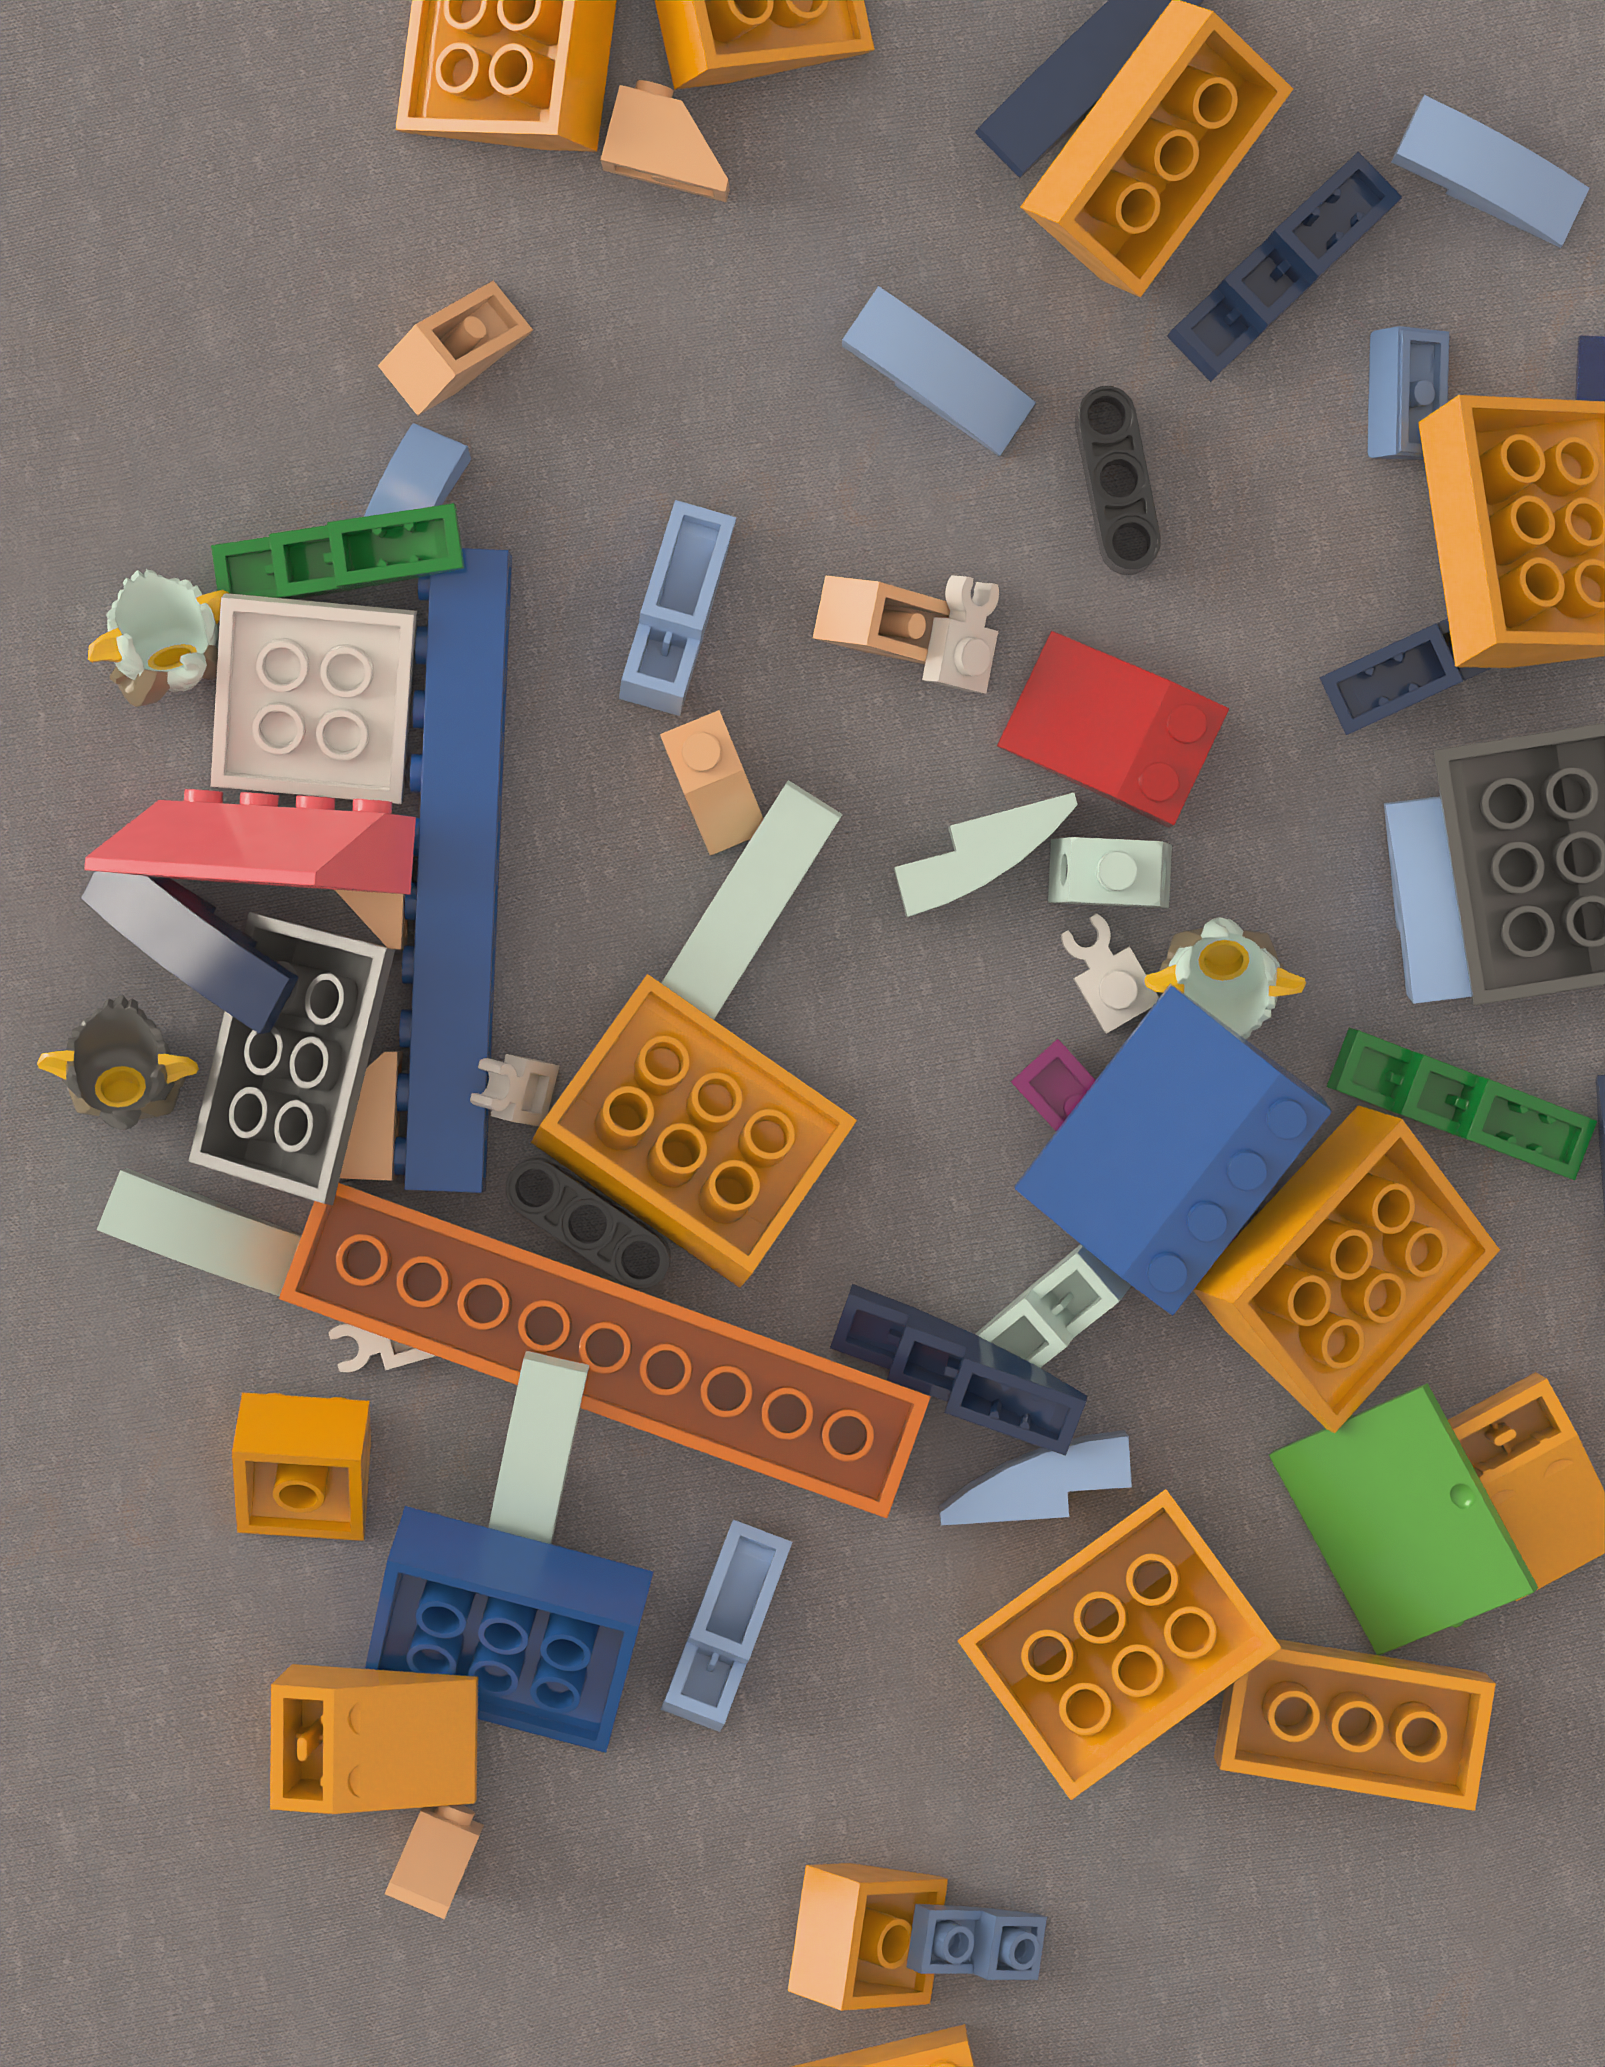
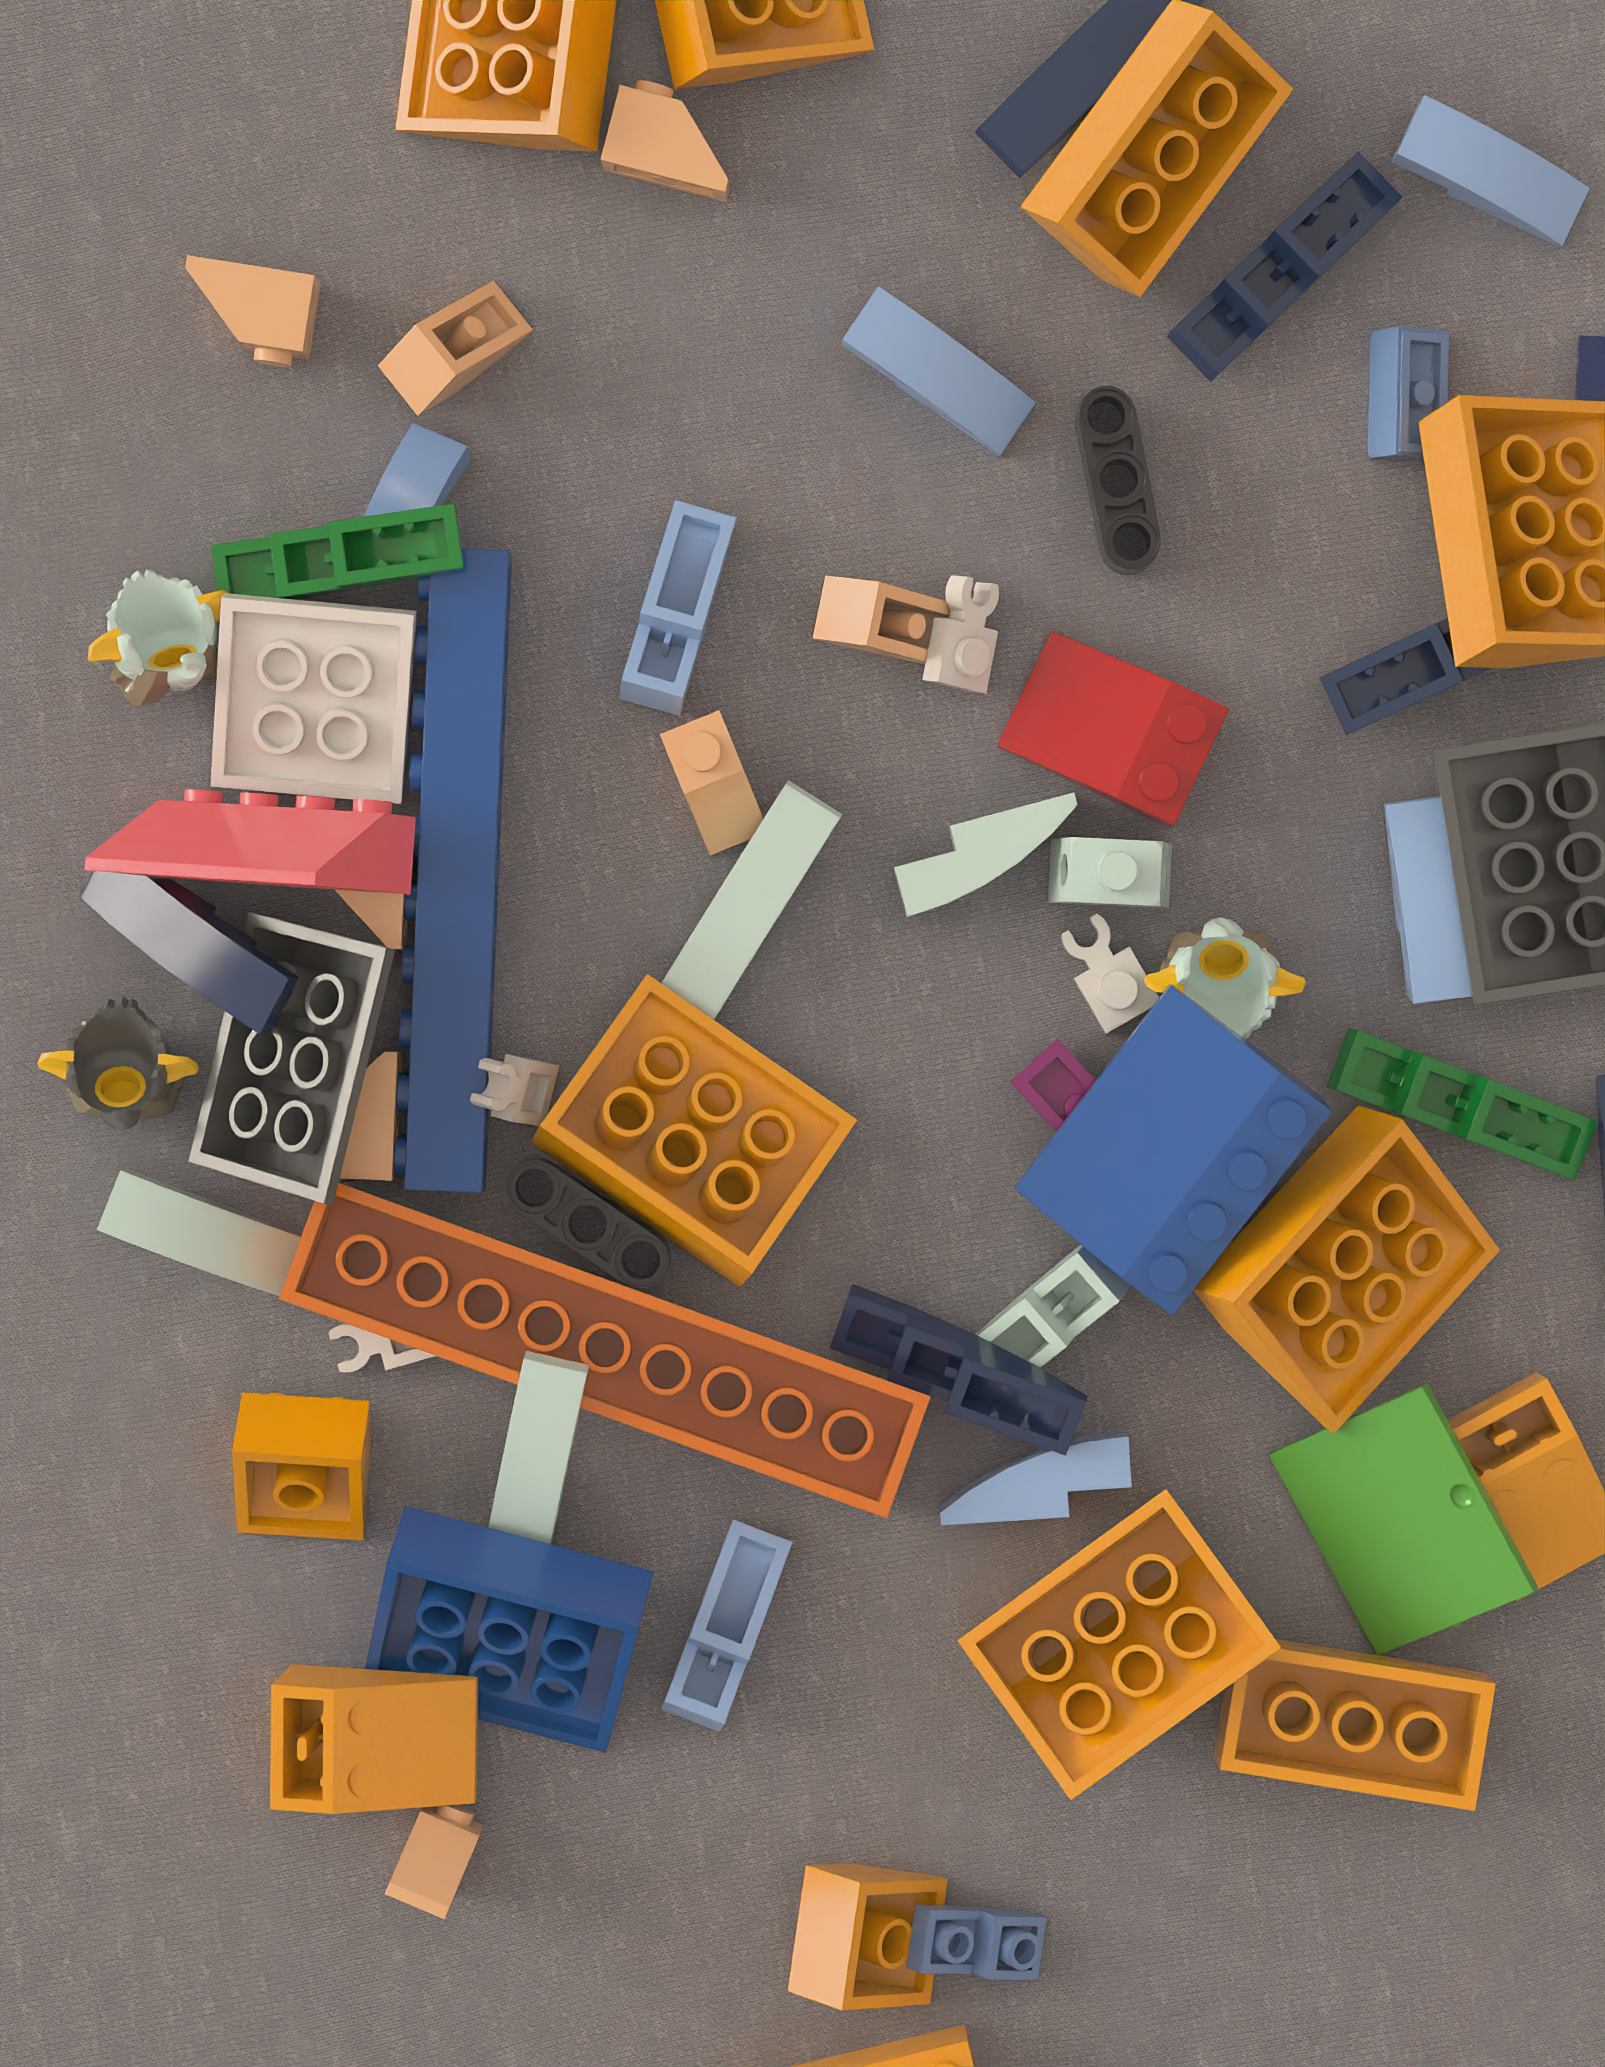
(261, 306): none -> light nougat slope

